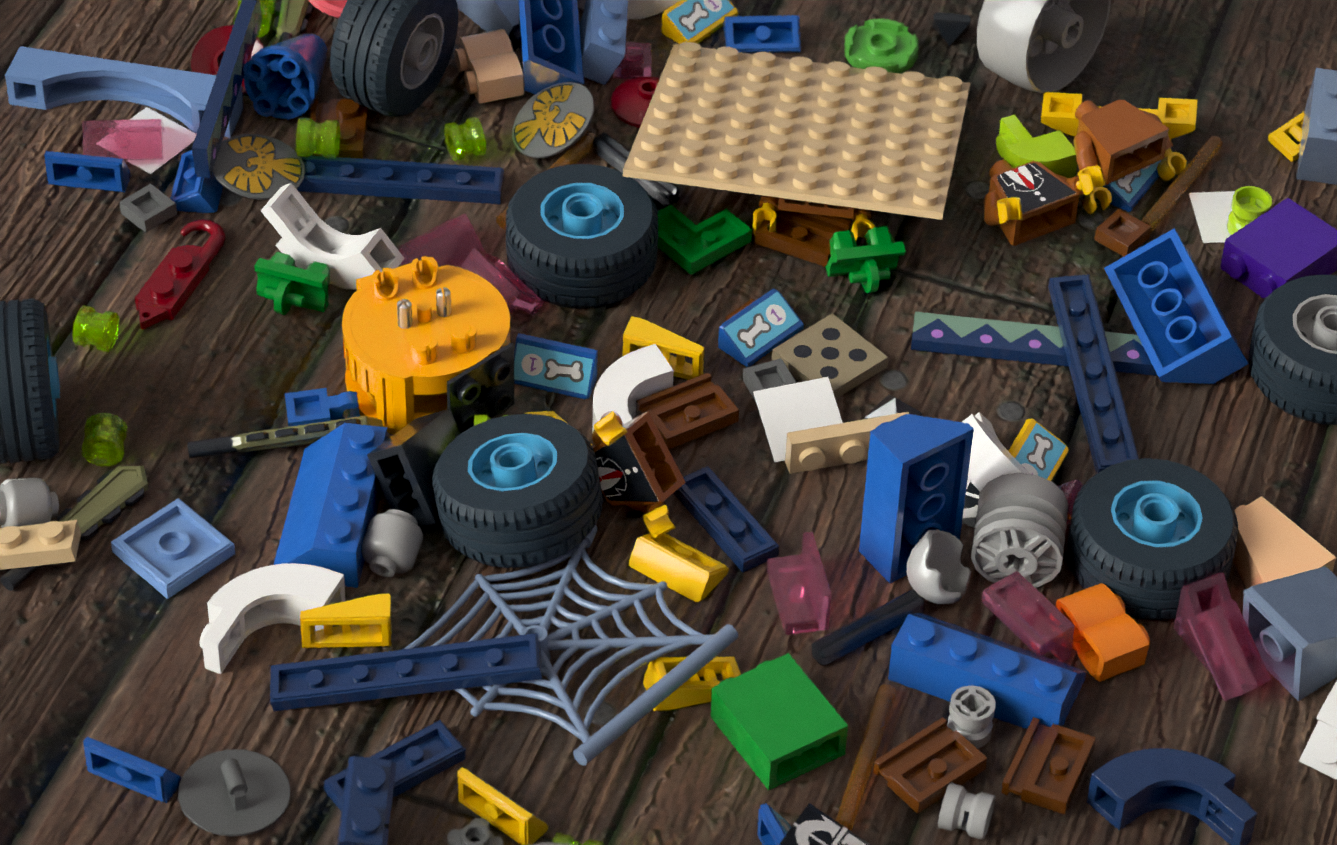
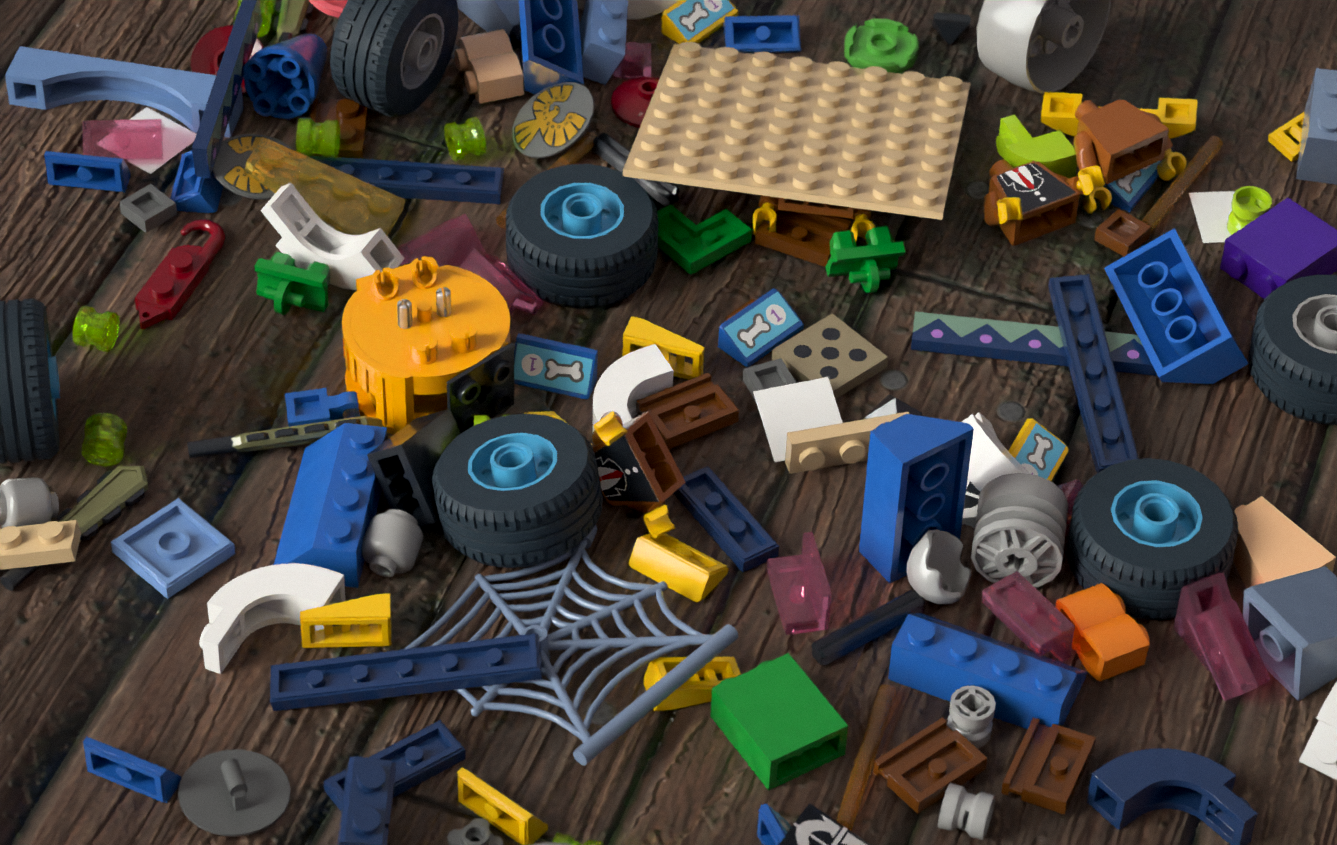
(333, 195): none -> clear yellow wing

